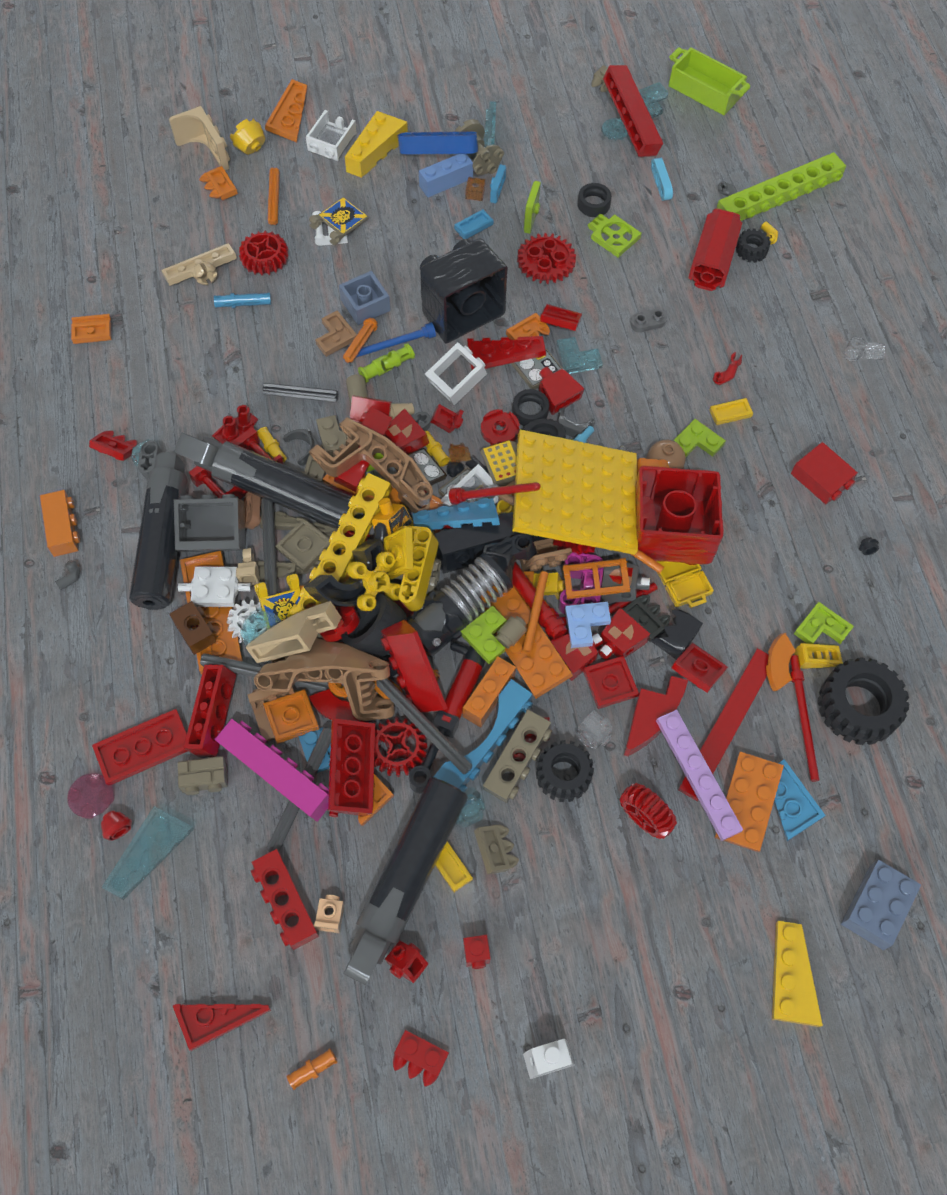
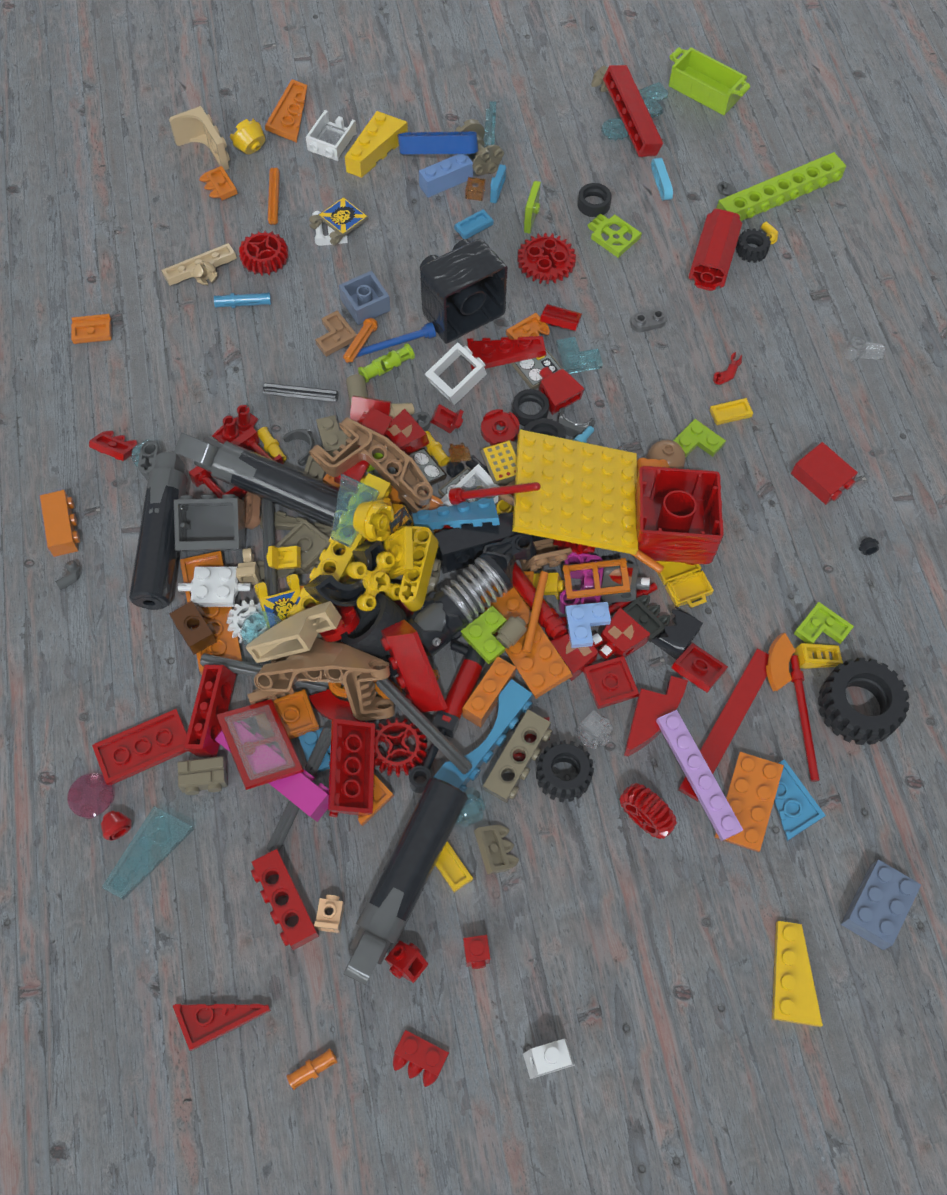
(259, 744): none -> clear door
(284, 557): none -> yellow bracket
(349, 497): none -> clear light blue wing
(373, 519): none -> yellow cone

